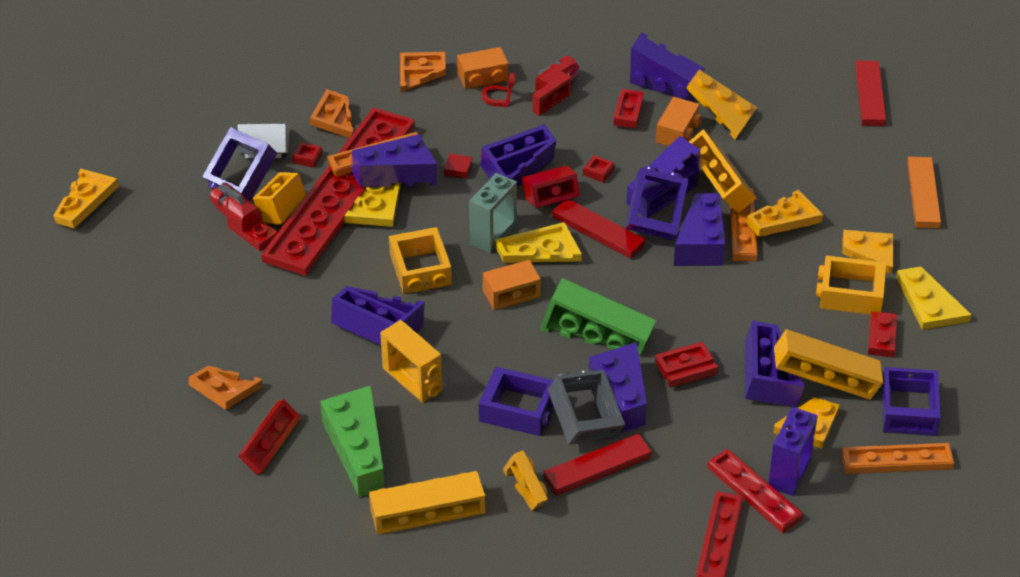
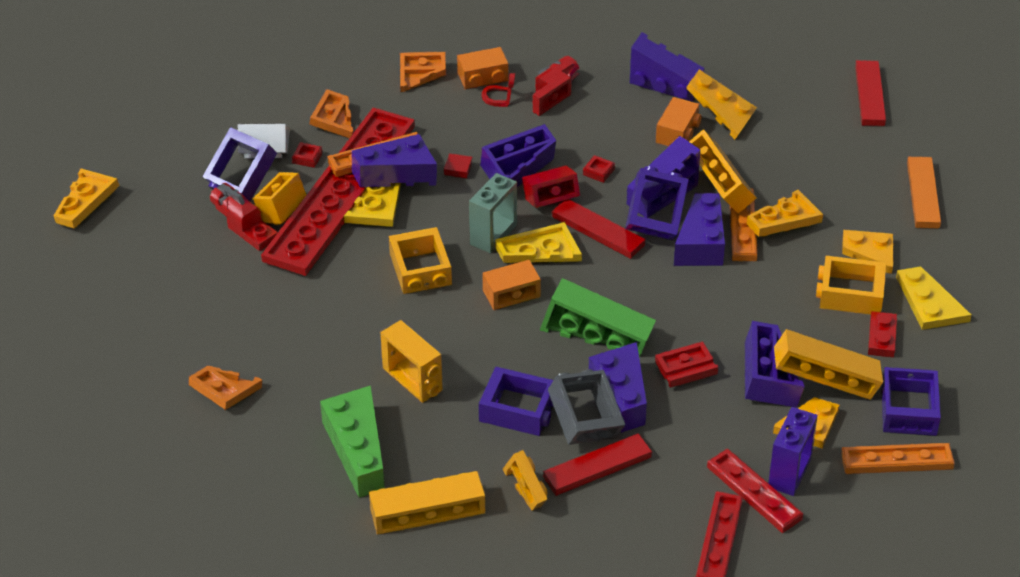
(269, 436): red plate -> none
(368, 314): dark purple wedge -> none
(628, 108): red plate -> none

